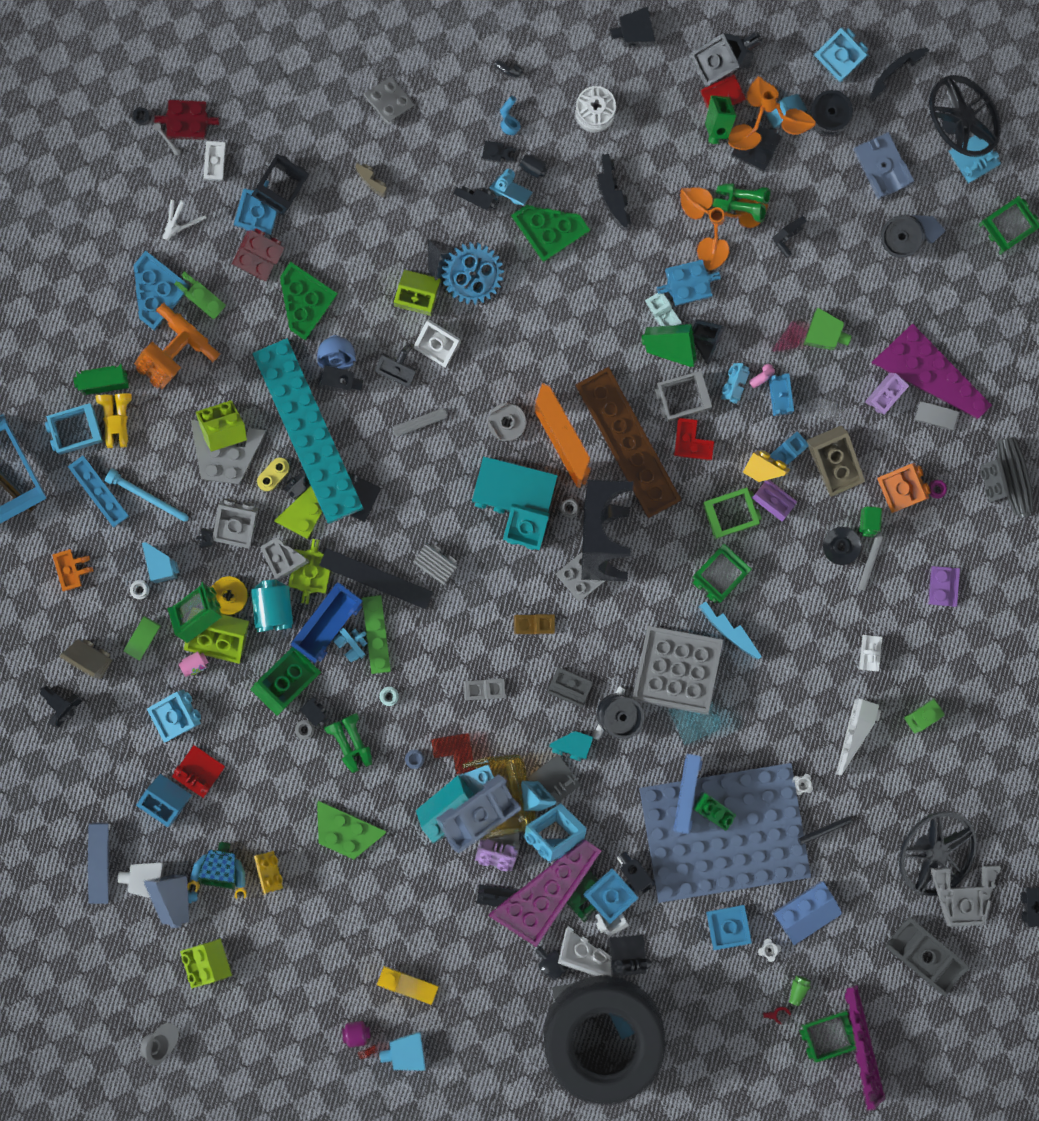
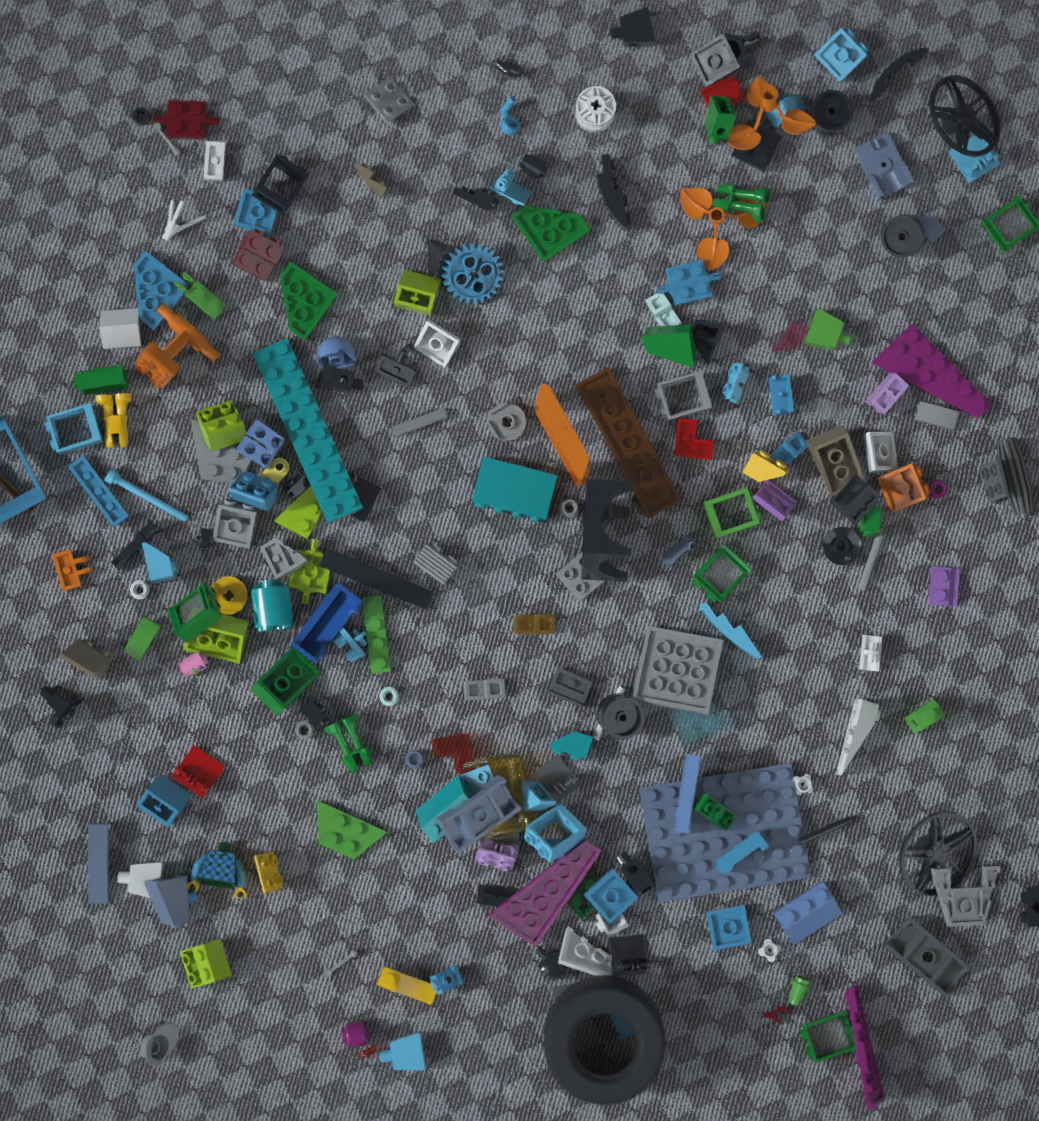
(120, 328): none -> white slope
(135, 545): none -> black pin
(174, 715): medium azure plate -> none
(254, 491): none -> dark azure slope
(269, 444): none -> medium blue hips
(354, 953): none -> light grey hinge
(453, 978): none -> dark azure brick
(494, 152): black plate -> none
(526, 527): teal plate -> none
(671, 555): none -> sand blue piece
(725, 863): none -> dark azure leg
(767, 372): bright pink arm -> none
(787, 233): black plate -> none
(861, 494): none -> black window
(880, 451): none -> white slope

